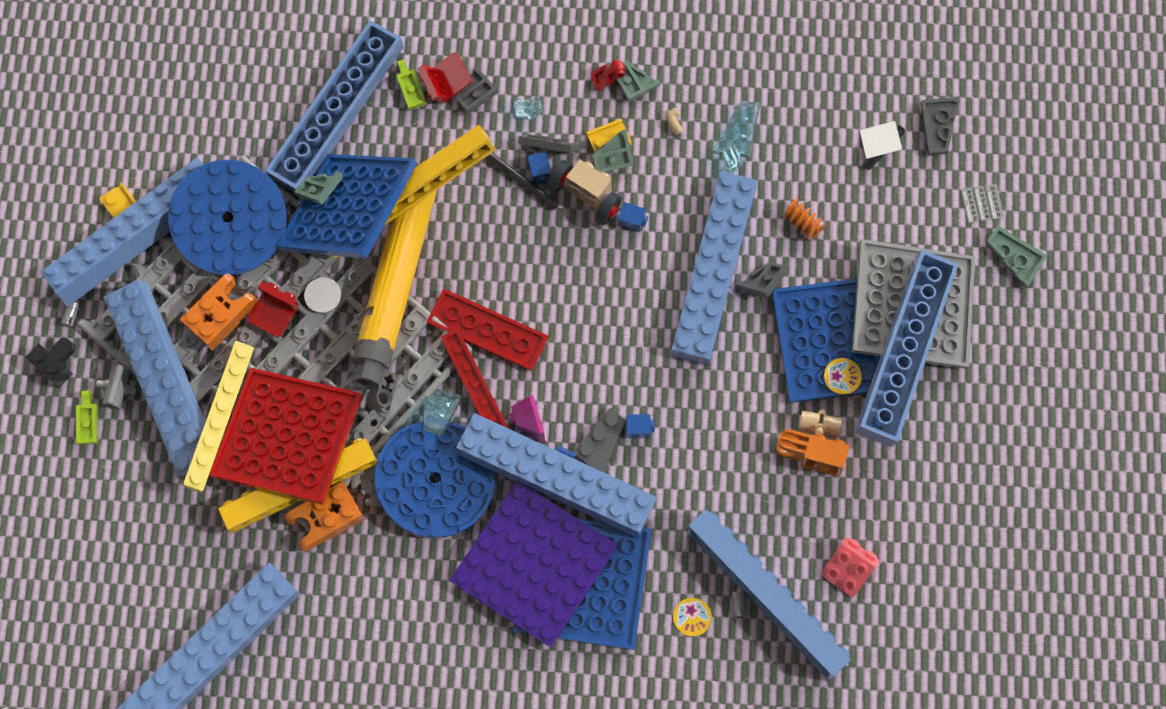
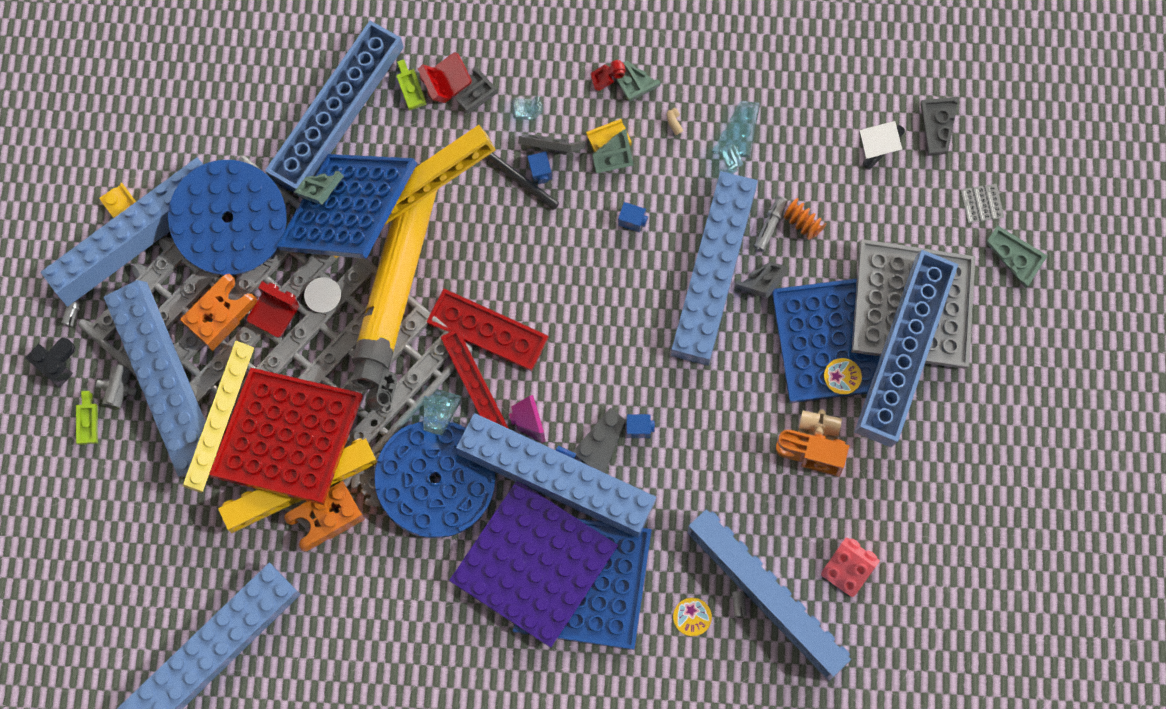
(588, 185): brick -> none
(774, 215): none -> light grey pin

